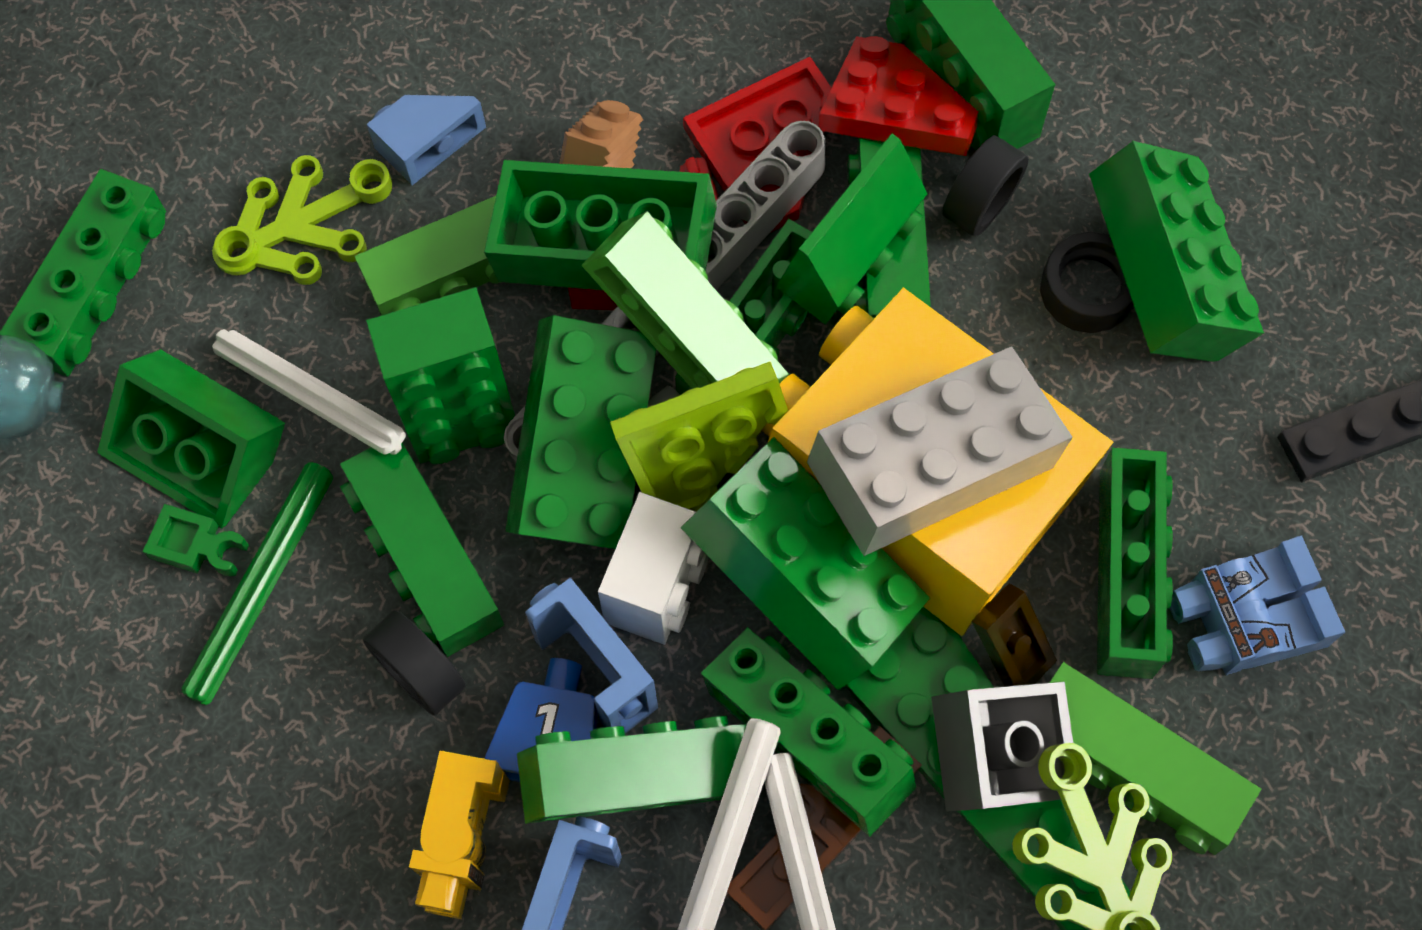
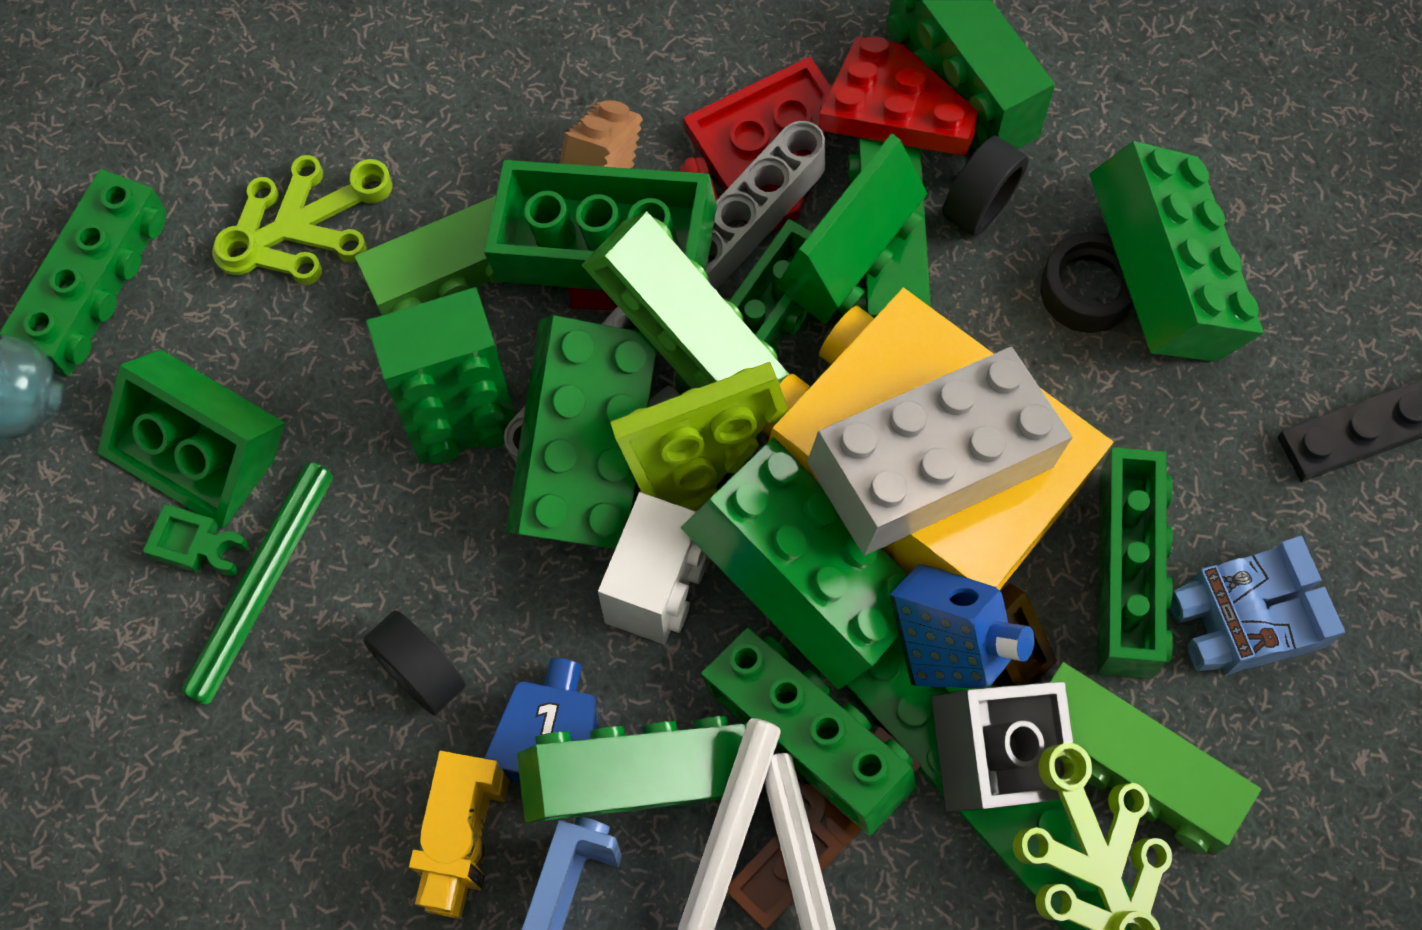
(309, 392): white axle -> none
(423, 547): green brick -> none
(424, 131): medium blue slope -> none
(567, 610): medium blue panel -> none
(955, 630): none -> blue torso

